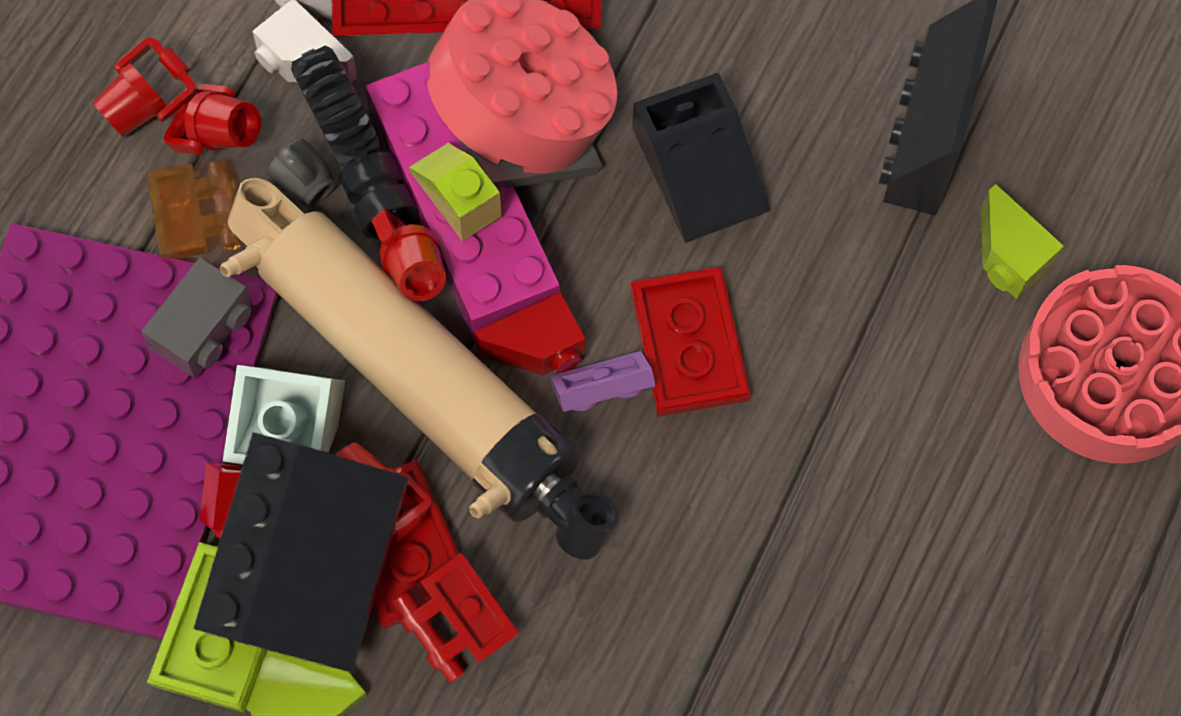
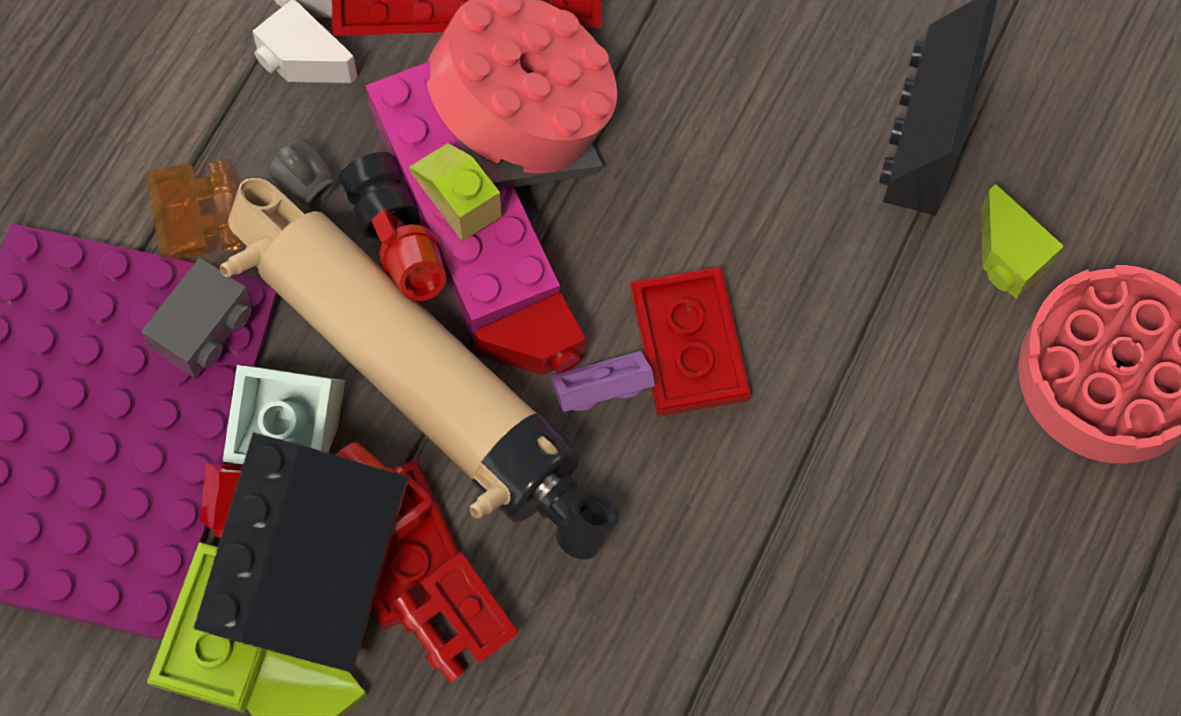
(130, 98): red piece -> none
(213, 122): red piece -> none
(335, 105): black gear -> none
(700, 157): black slope -> none

